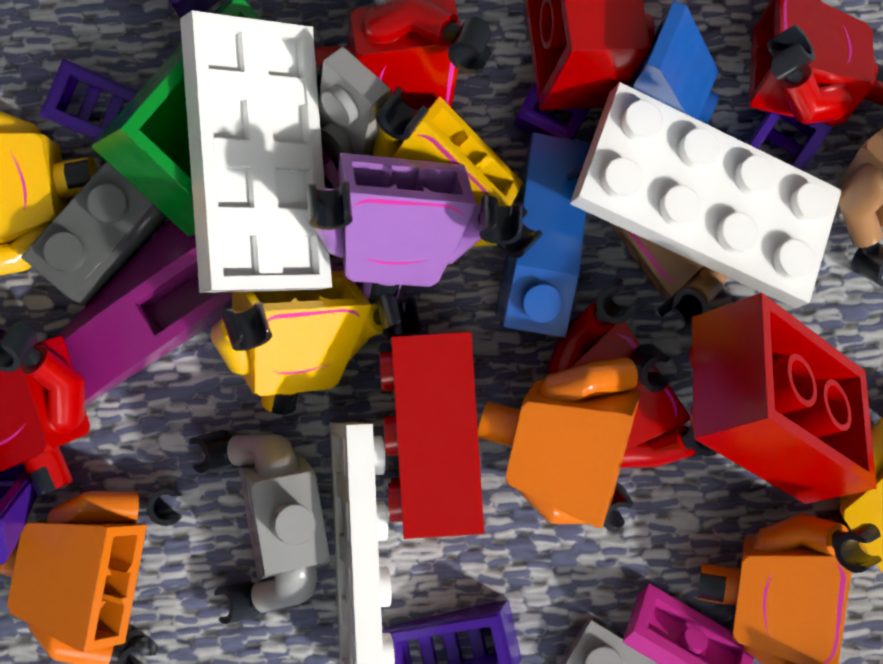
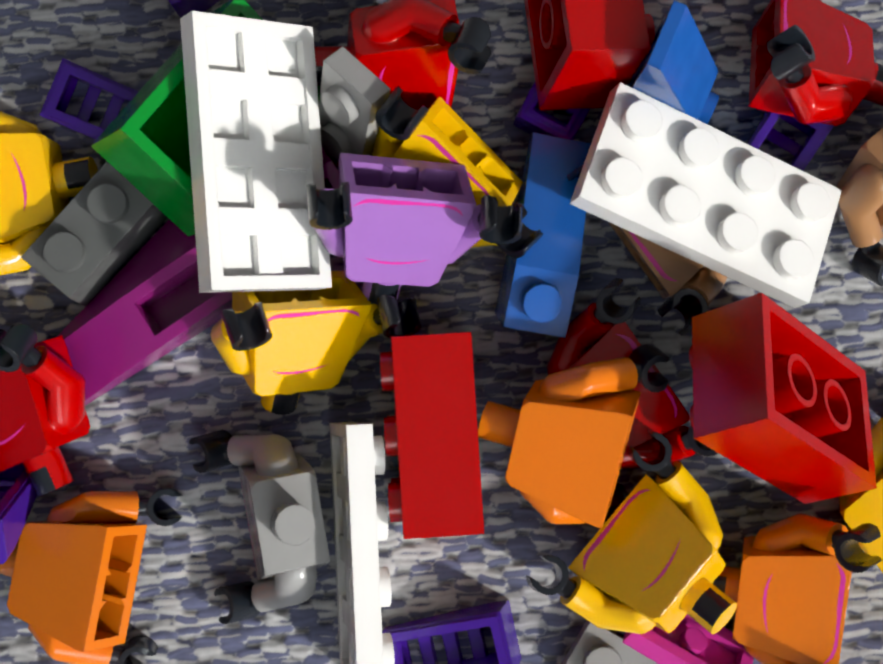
(650, 557): none -> yellow torso

